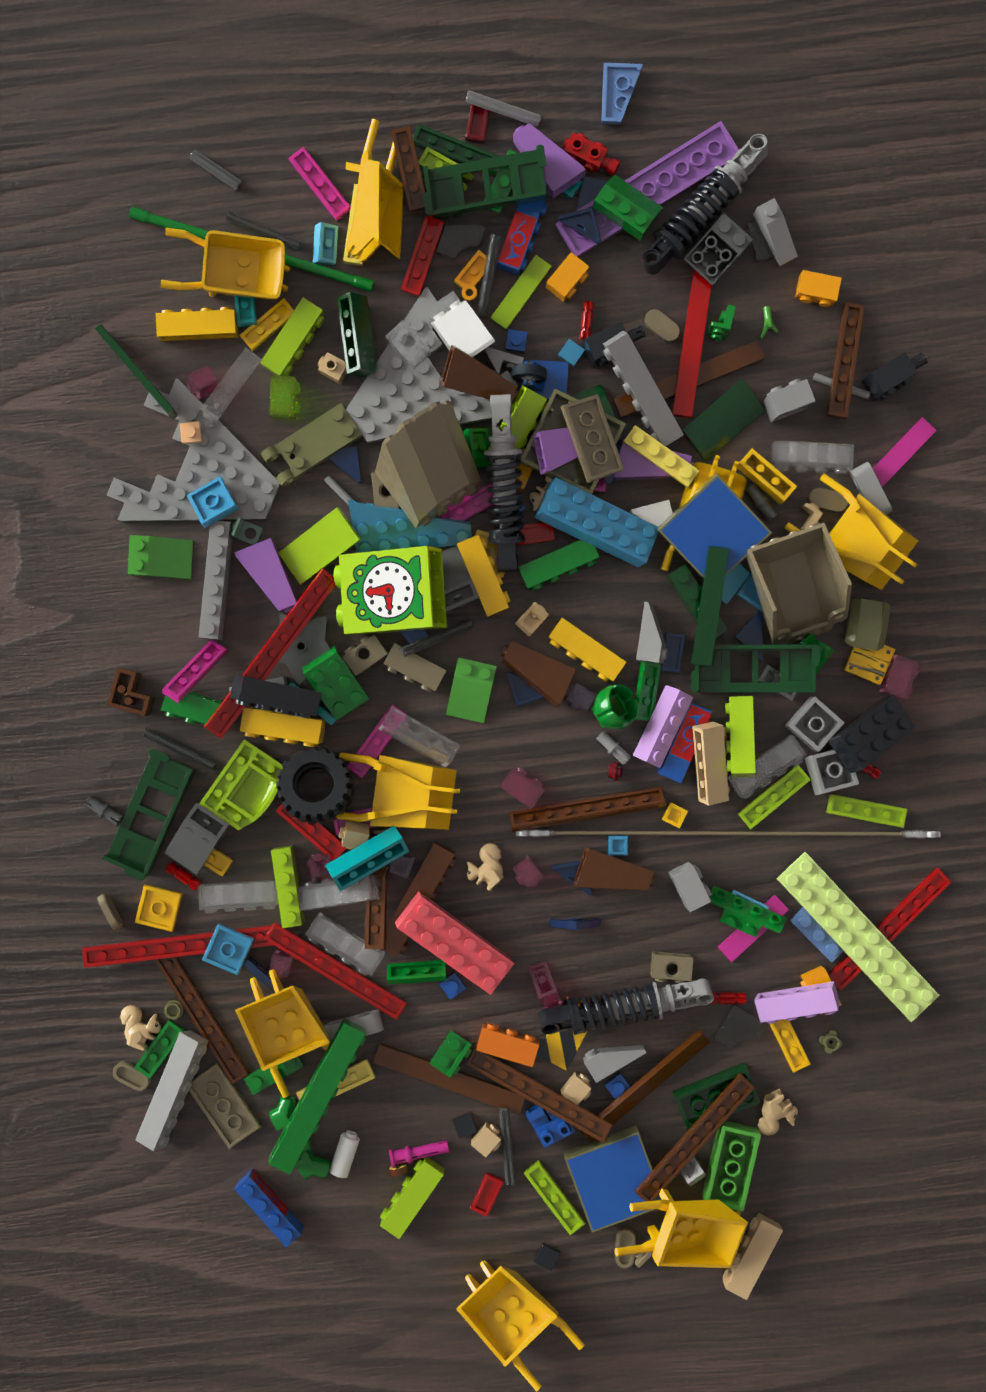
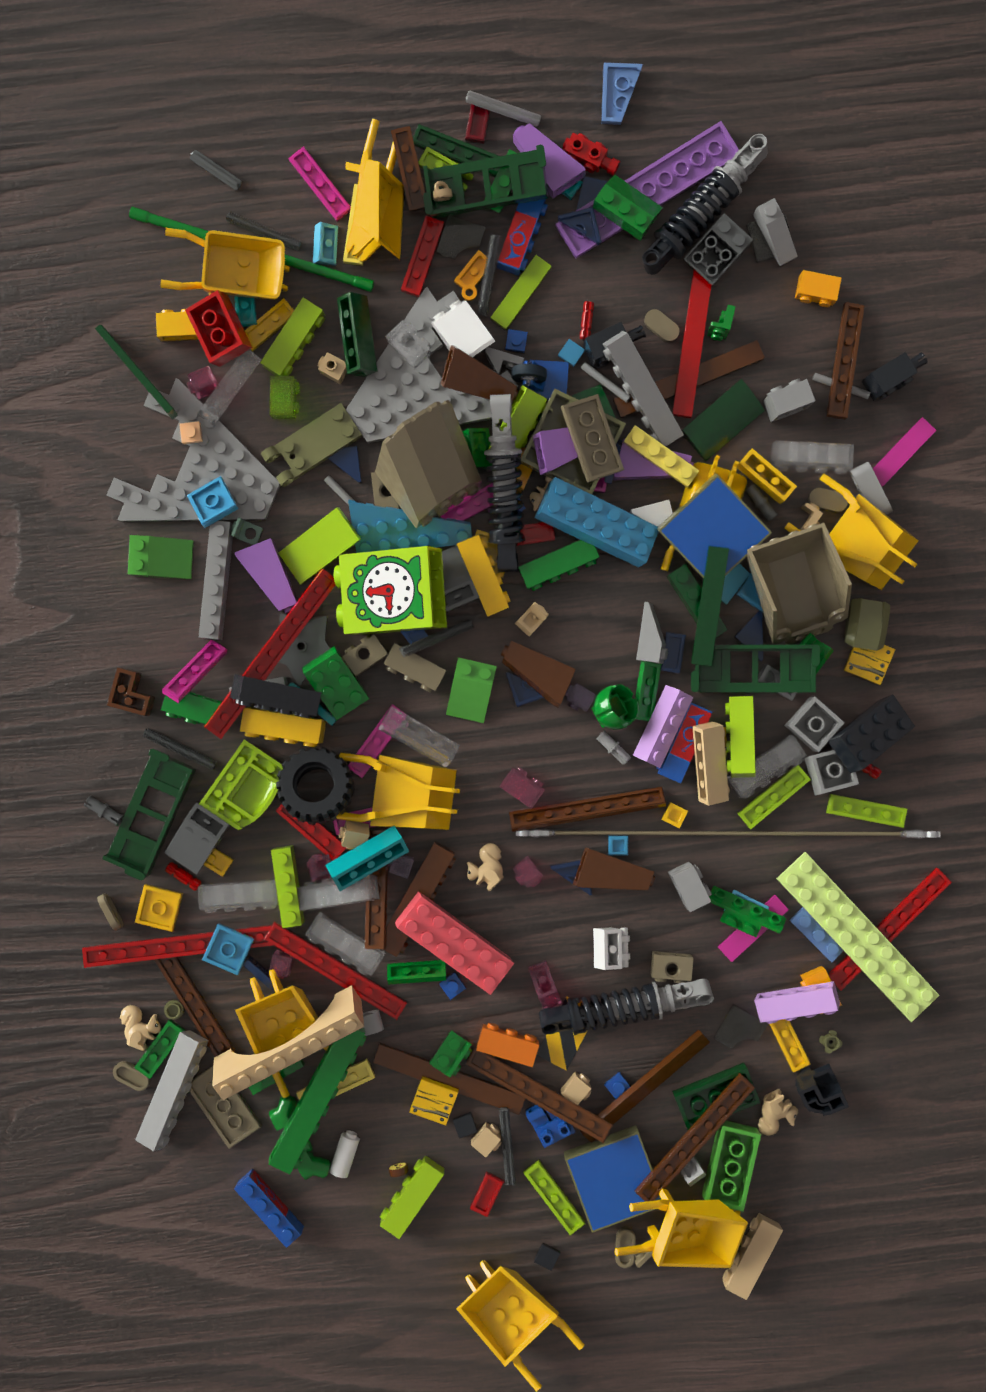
(218, 328): none -> red brick
(237, 1072): none -> tan arch
(409, 1154): dark pink pin -> none
(434, 1100): none -> yellow tile
(441, 194): none -> tan tile
(567, 277): light orange brick -> none
(575, 923): dark blue tile -> none
(587, 650): yellow brick -> none
(605, 382): none -> light grey bar
(610, 1059): light grey slope -> none
(611, 948): none -> white brick
(615, 771): dark red plate -> none
(729, 998): red axle -> none
(768, 322): bright green bar -> none
(821, 1090): none -> black brick
(900, 677): clear pink brick -> none

